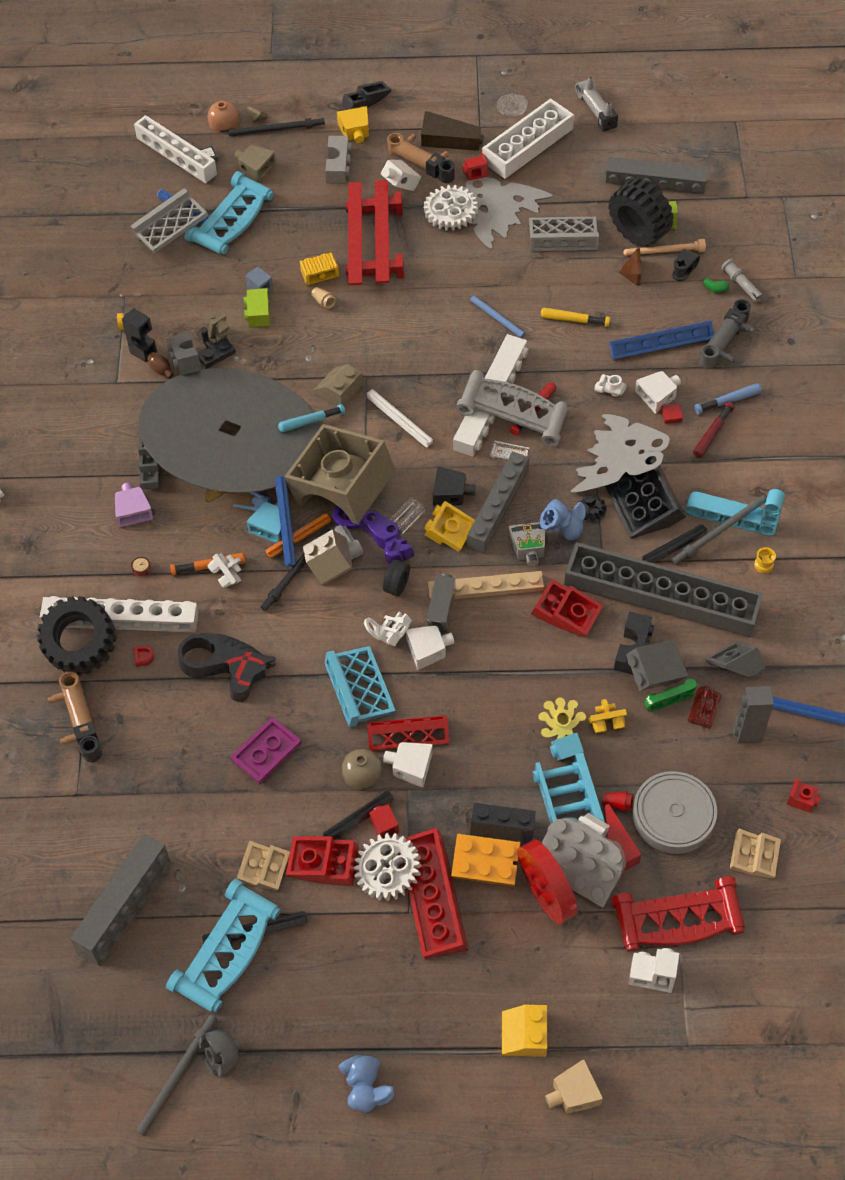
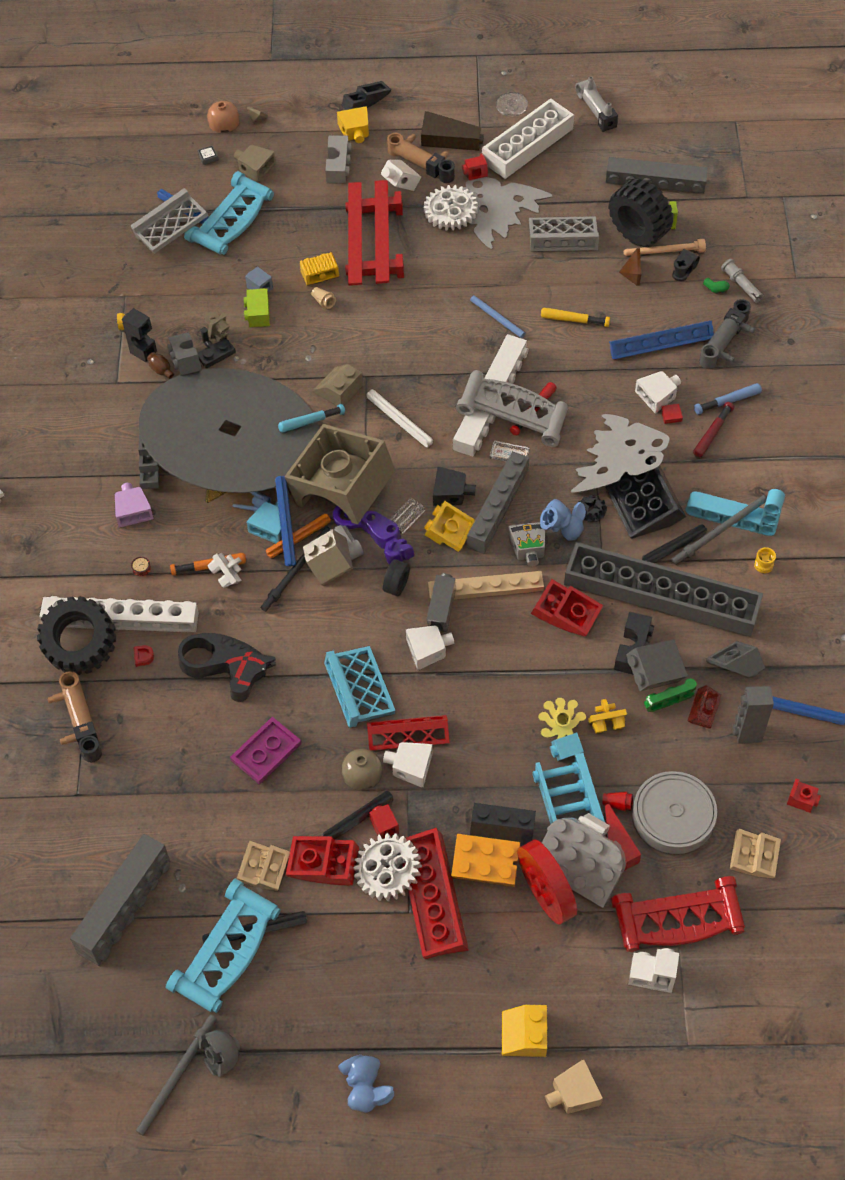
(175, 149): white brick -> none
(308, 123): black bar -> none
(385, 632): white piece -> none
(610, 384): white plate -> none

